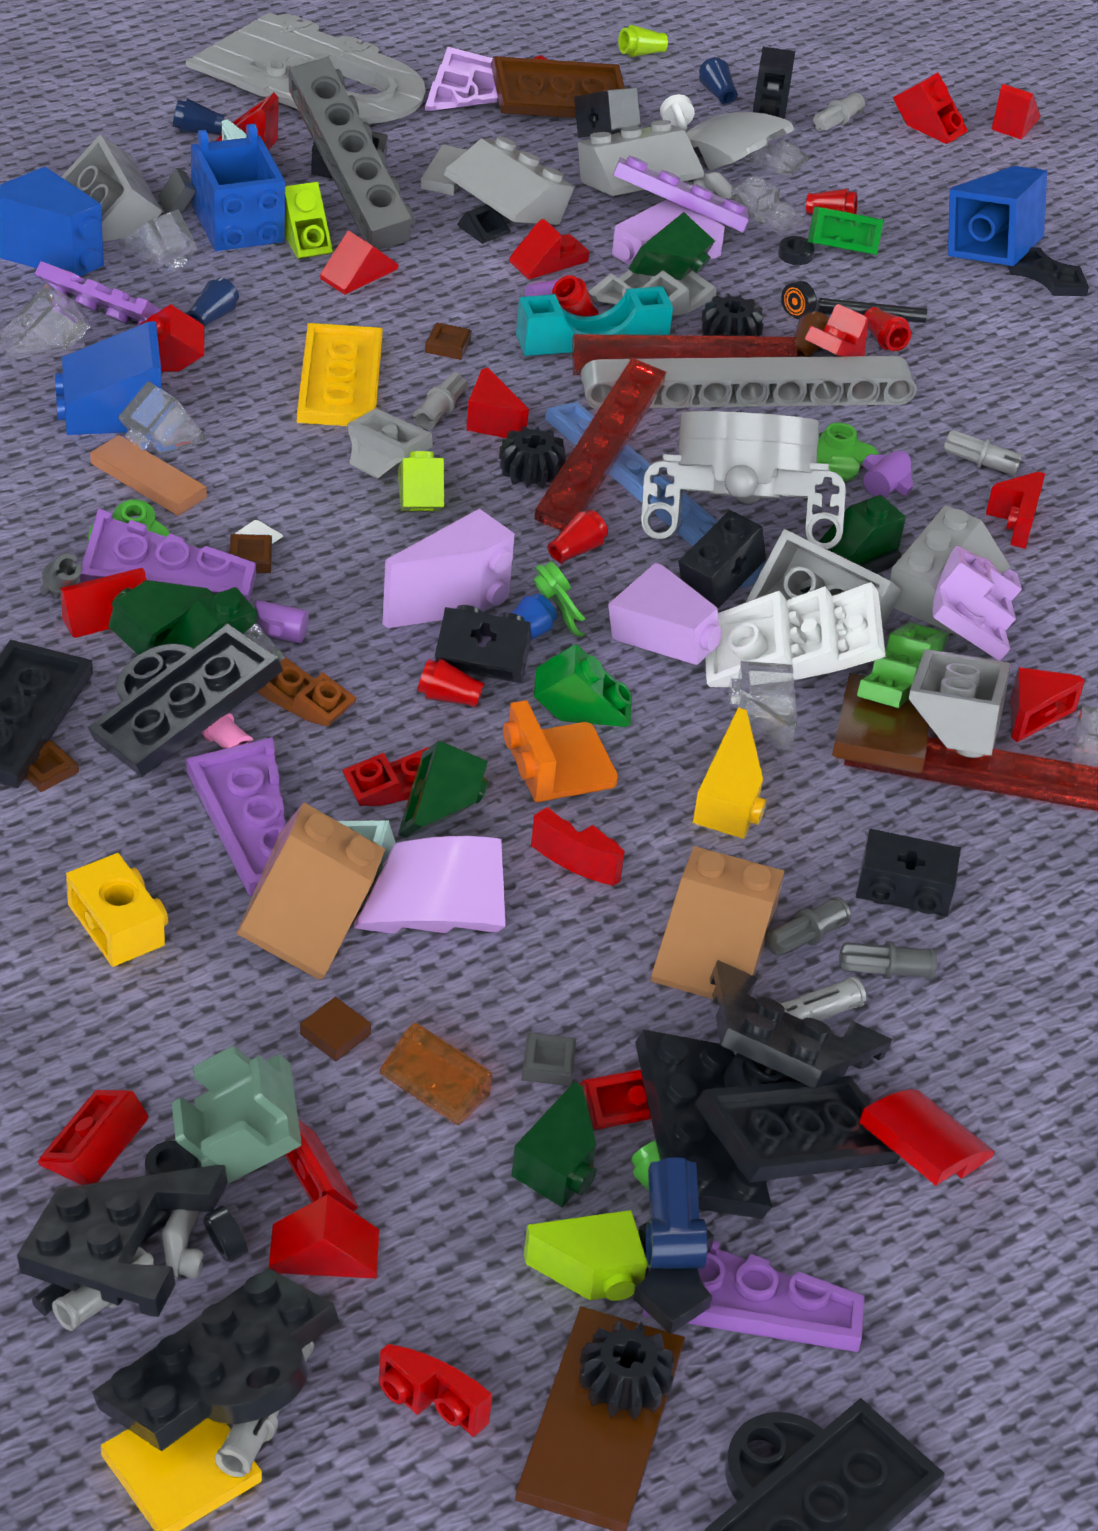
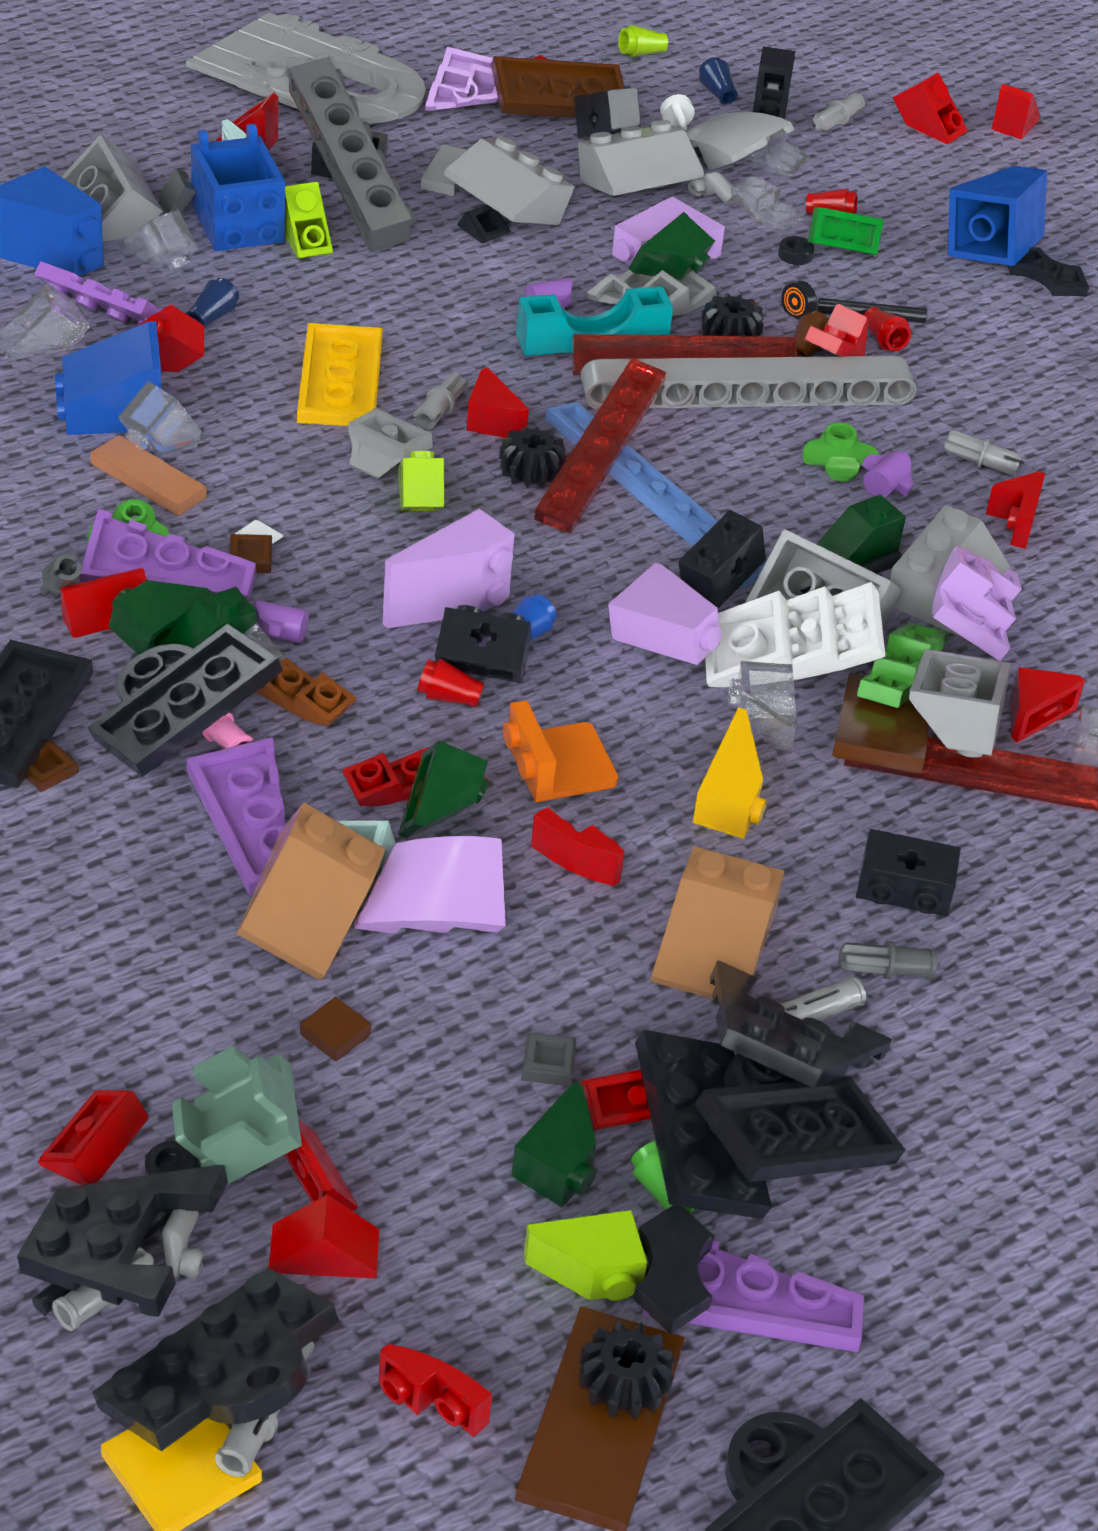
(116, 909): yellow brick -> none
(193, 117): dark blue cone -> none
(225, 1234): black tile -> none
(355, 265): slope -> none
(437, 1074): clear orange slope -> none
(448, 341): reddish brown tile -> none
(547, 251): red slope -> none
(554, 584): bright green plate -> none
(574, 296): red cone -> none
(579, 536): red cone -> none
(581, 691): green slope -> none
(675, 1232): dark blue piece -> none
(692, 197): wing -> none
(745, 459): light grey piece -> none
(809, 926): dark grey axle -> none
(925, 1135): red slope -> none

